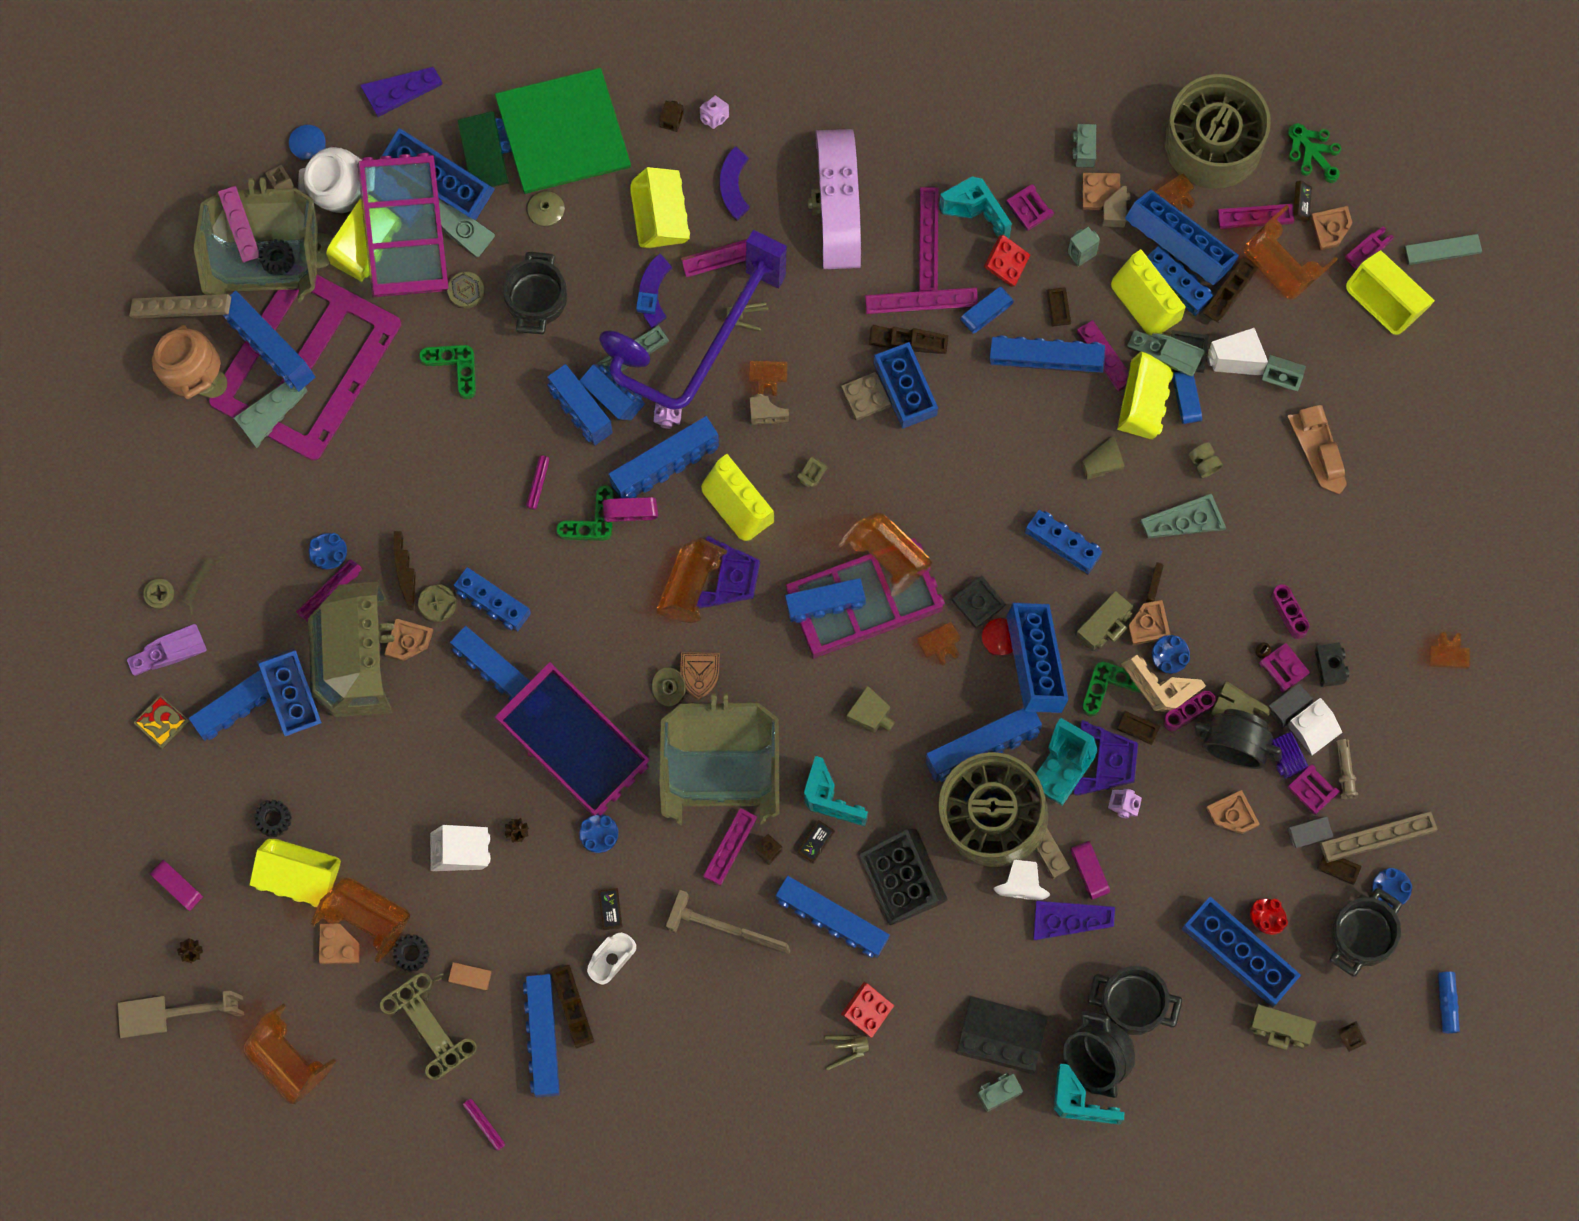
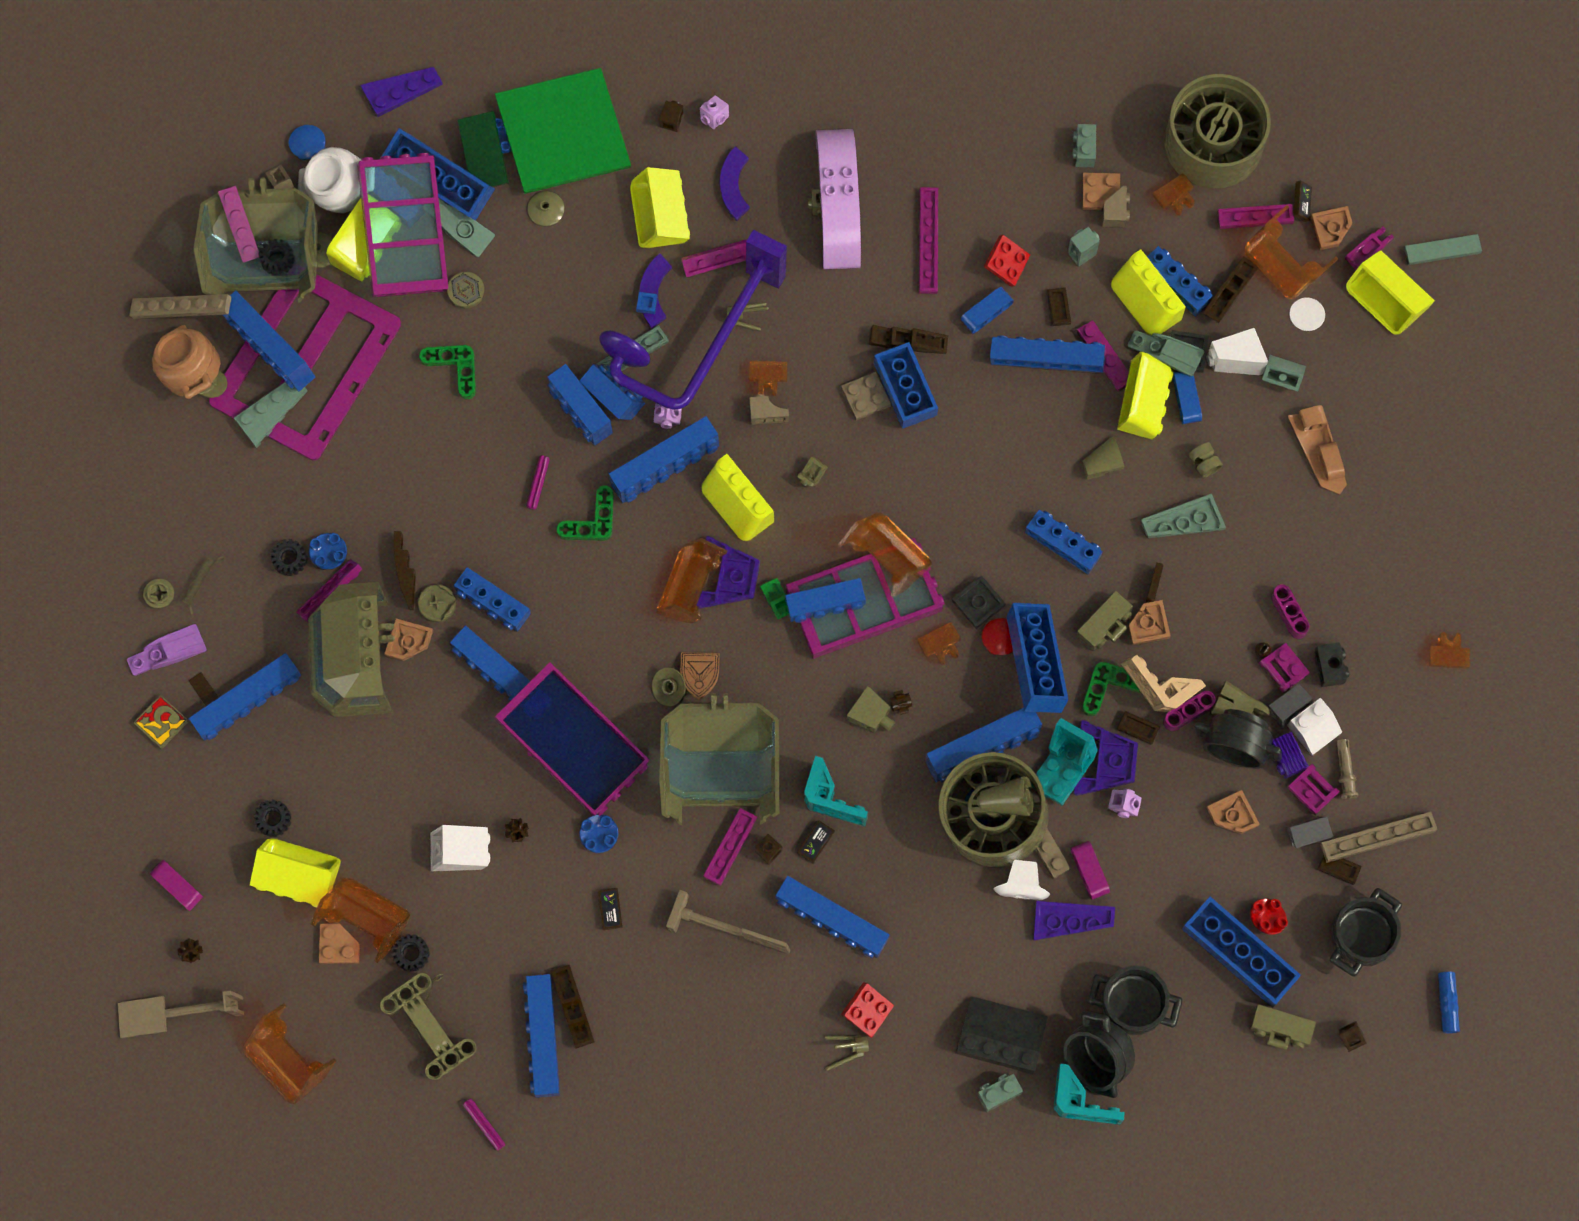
(203, 689): none -> dark brown sticker
(294, 567): none -> black tyre
(294, 710): blue brick -> none
(470, 976): medium nougat tile -> none
(535, 292): pearl dark grey piece -> none
(618, 944): white piece -> none
(630, 509): magenta beam -> none
(775, 597): none -> green slope
(901, 702): none -> dark brown gear
(903, 876): pearl dark grey slope -> none
(921, 300): magenta tile -> none
(963, 198): teal bracket -> none
(1008, 798): none -> olive cone
(1025, 210): magenta plate -> none
(1170, 654): blue dish -> none
(1181, 237): blue brick -> none
(1307, 314): none -> white sticker
(1313, 150): green plant -> none
(1394, 883): blue dish -> none

